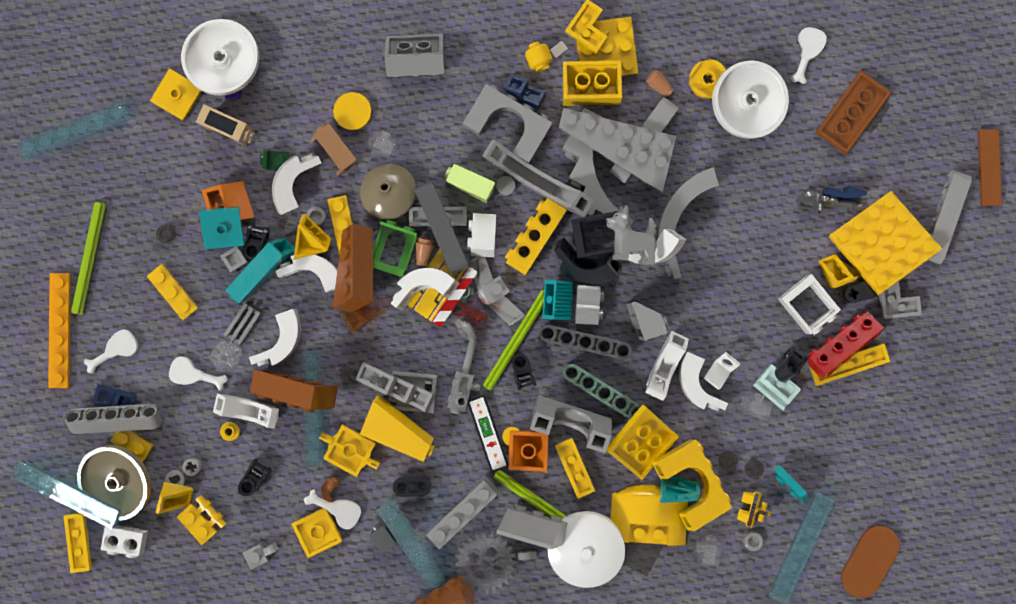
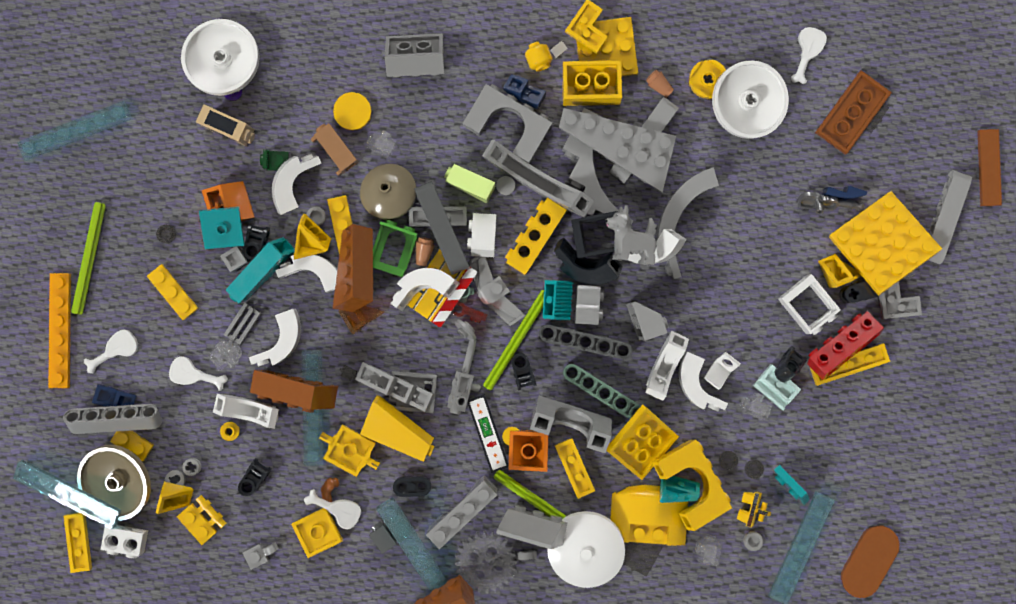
(176, 95): yellow plate -> none

